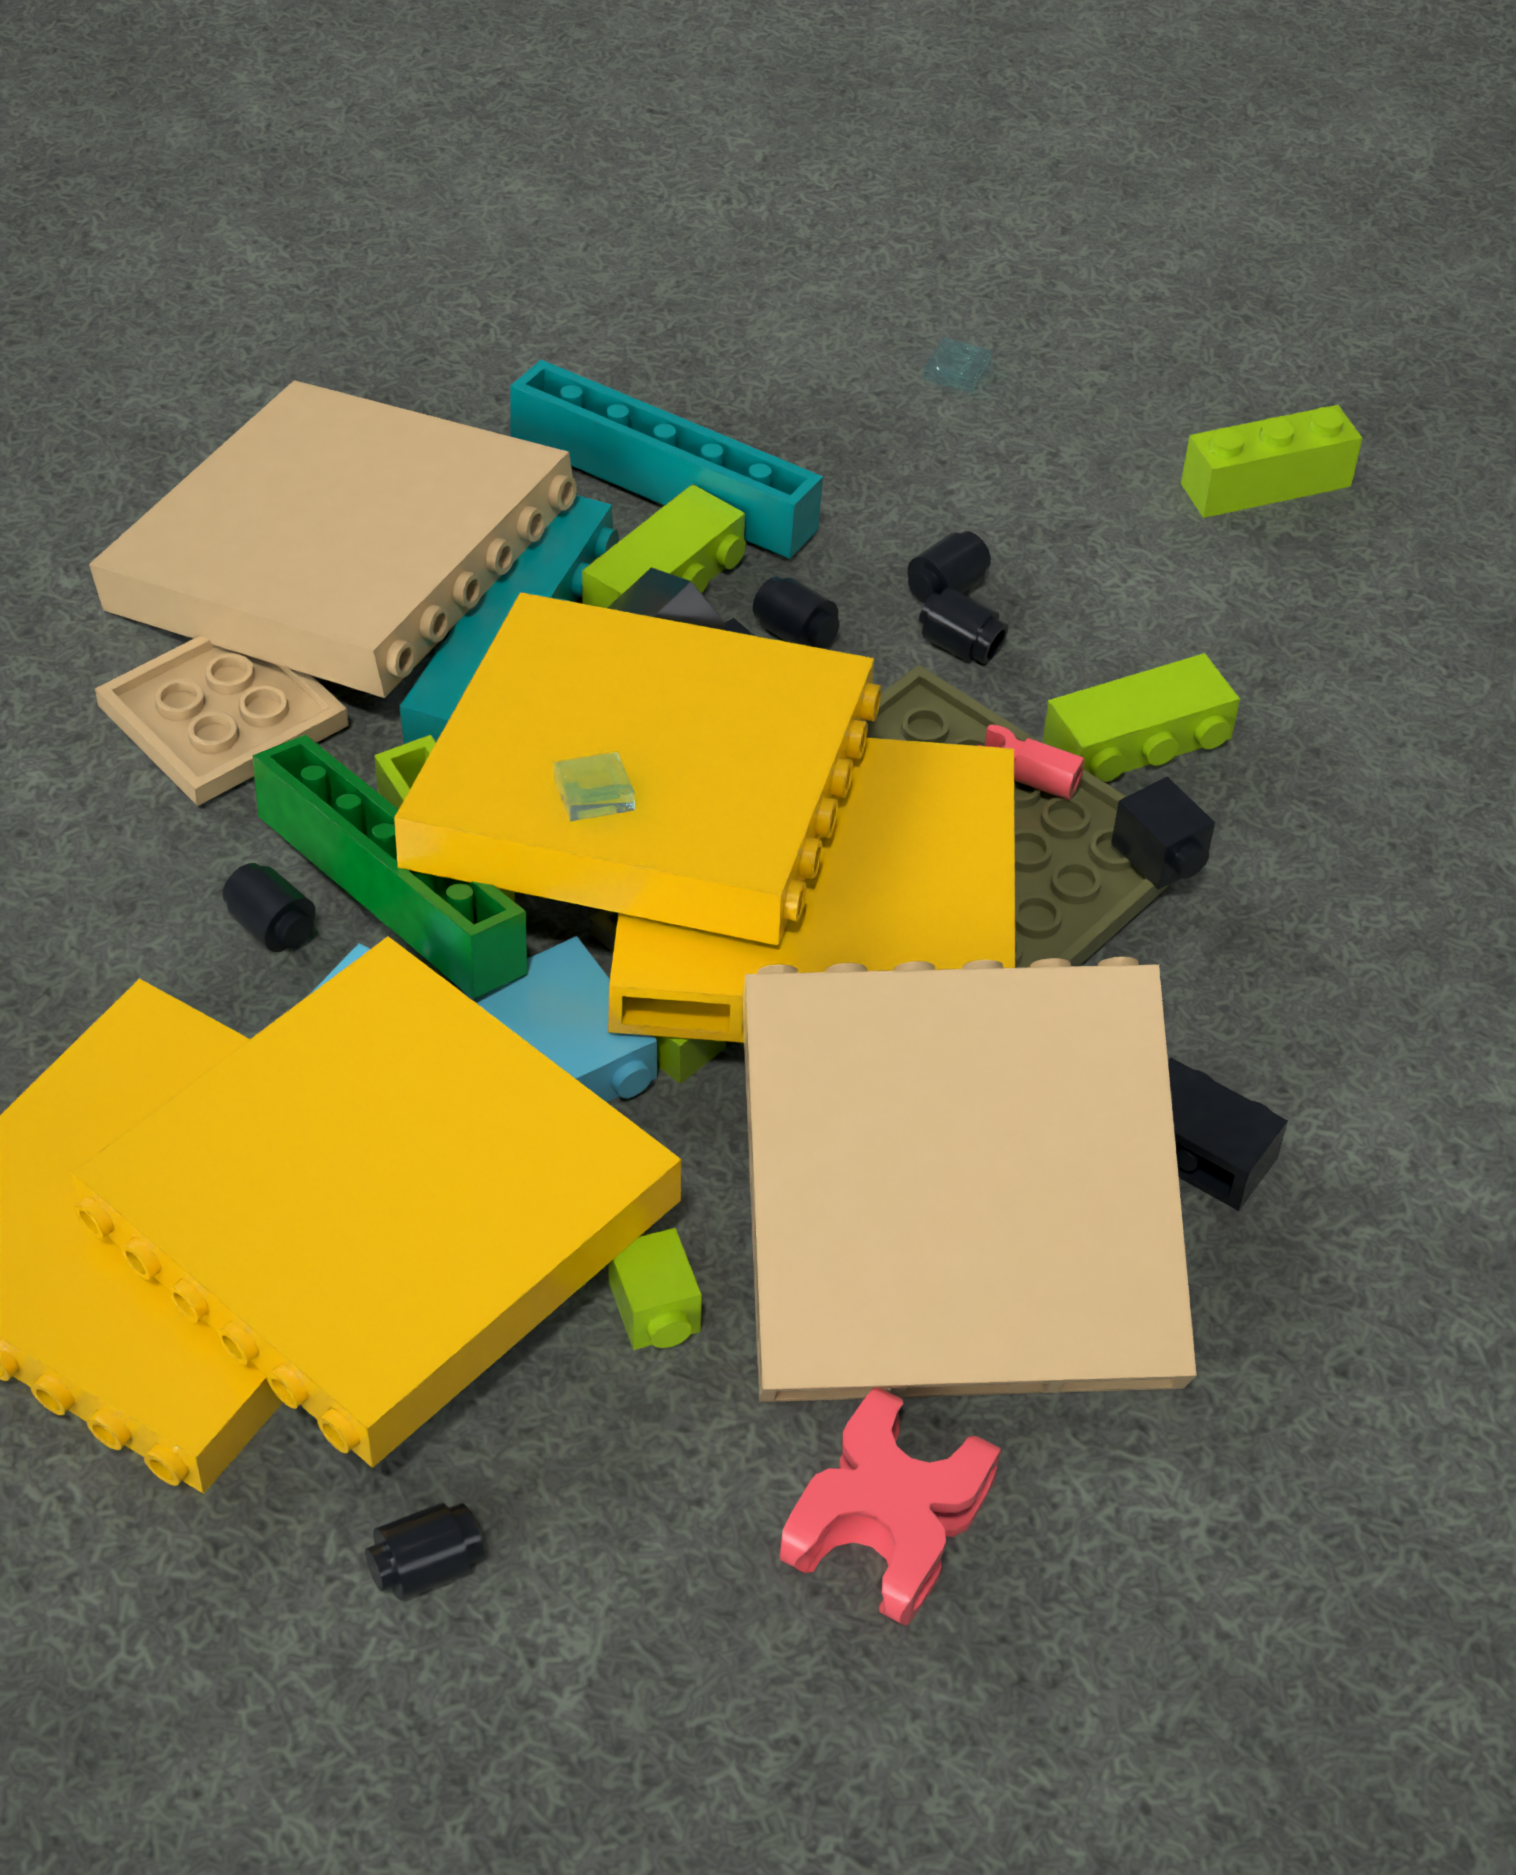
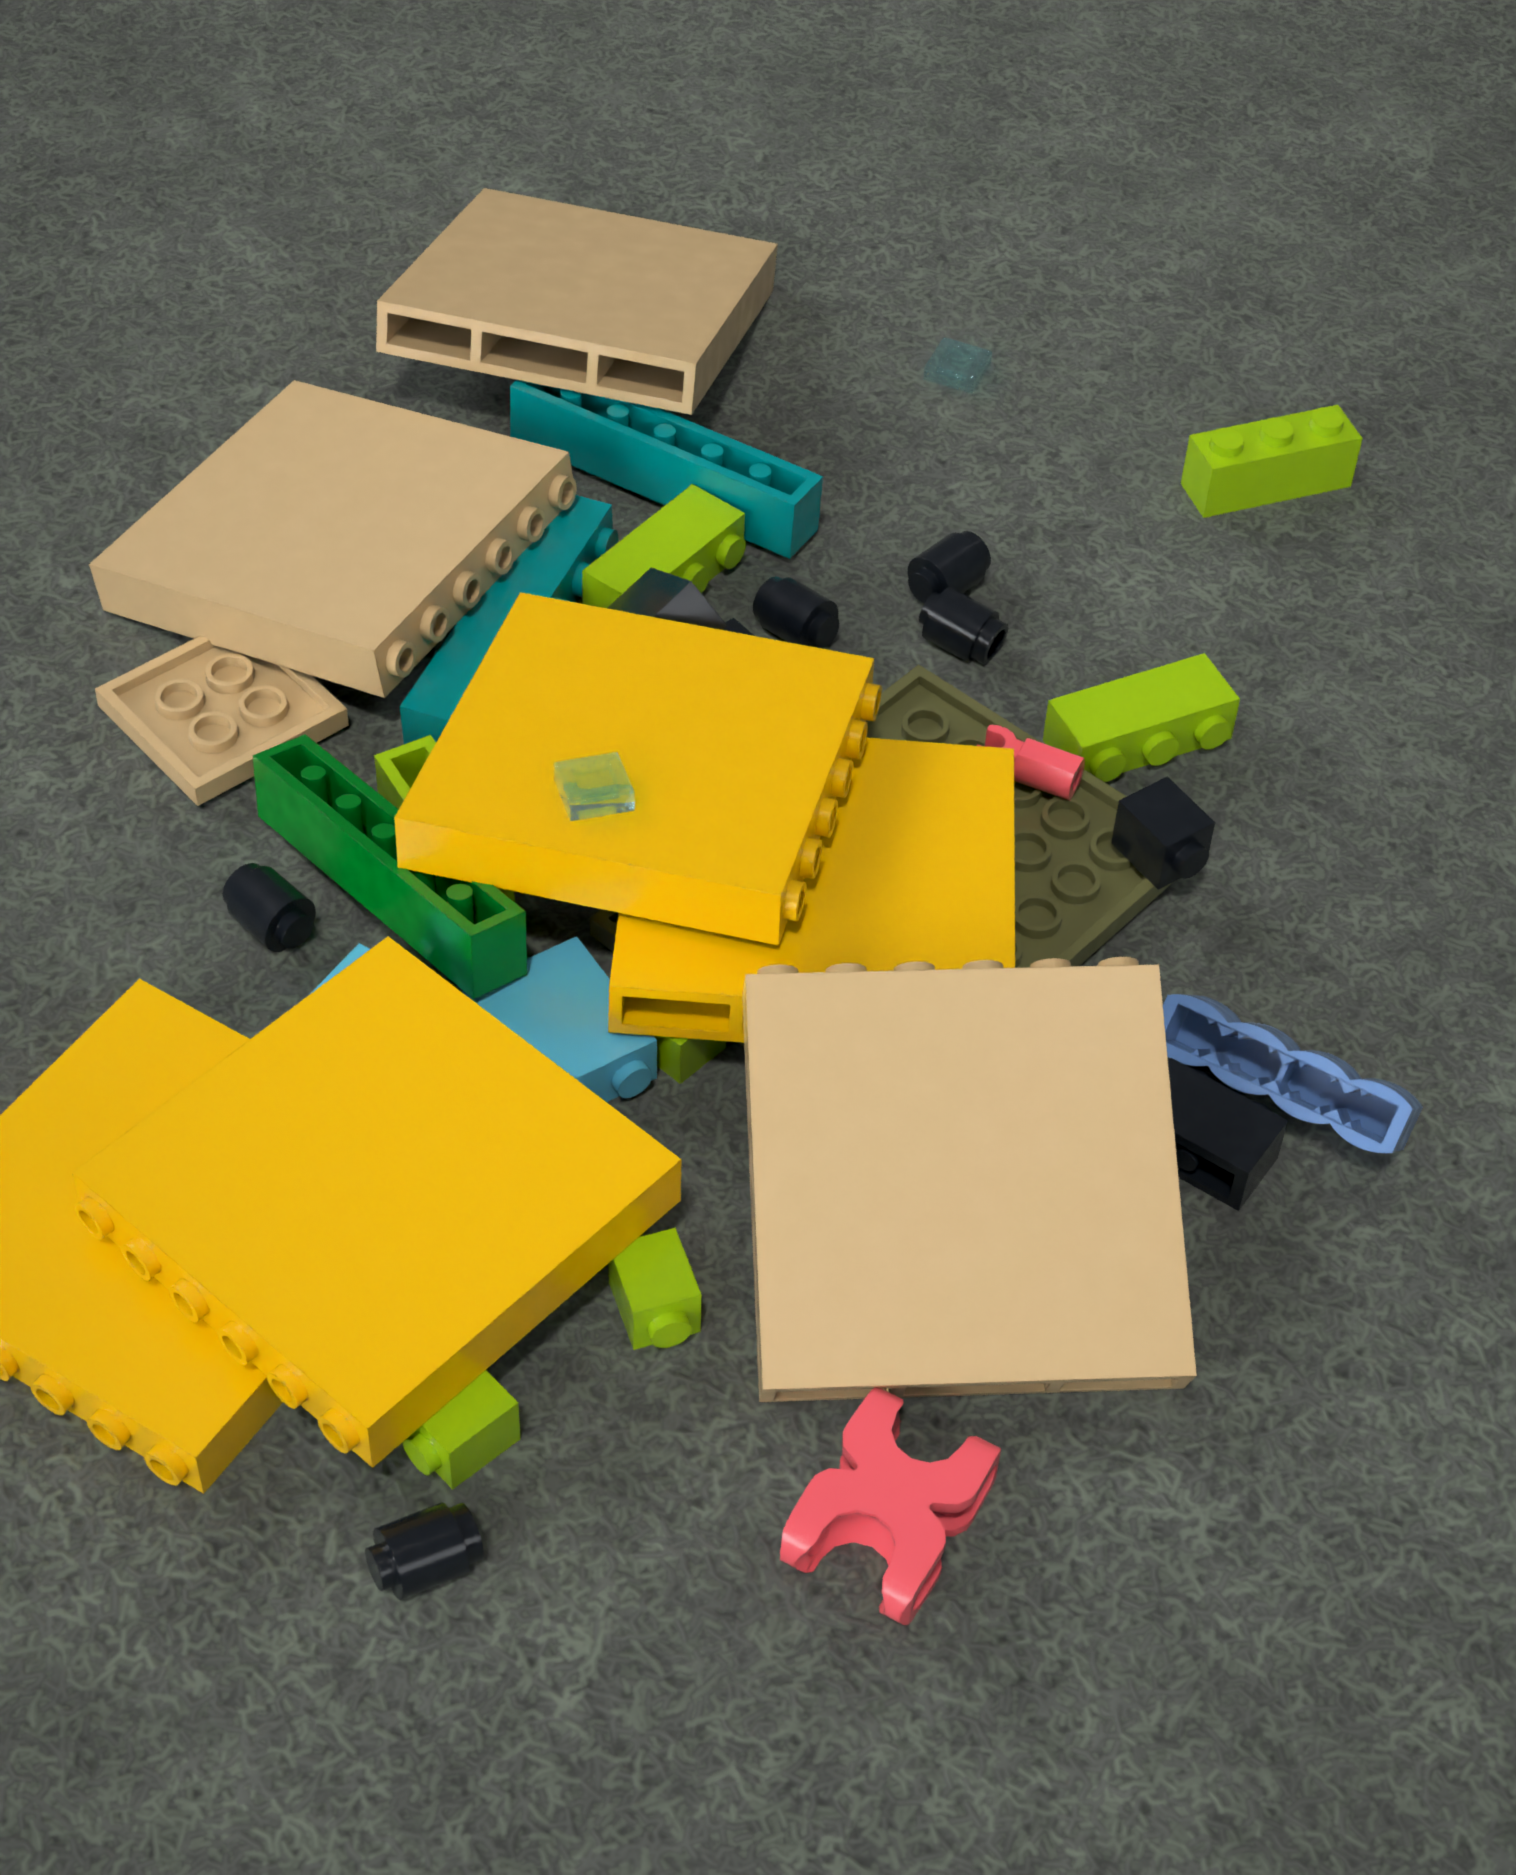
(466, 1432): none -> lime brick
(579, 300): none -> tan brick
(1300, 1082): none -> medium blue brick

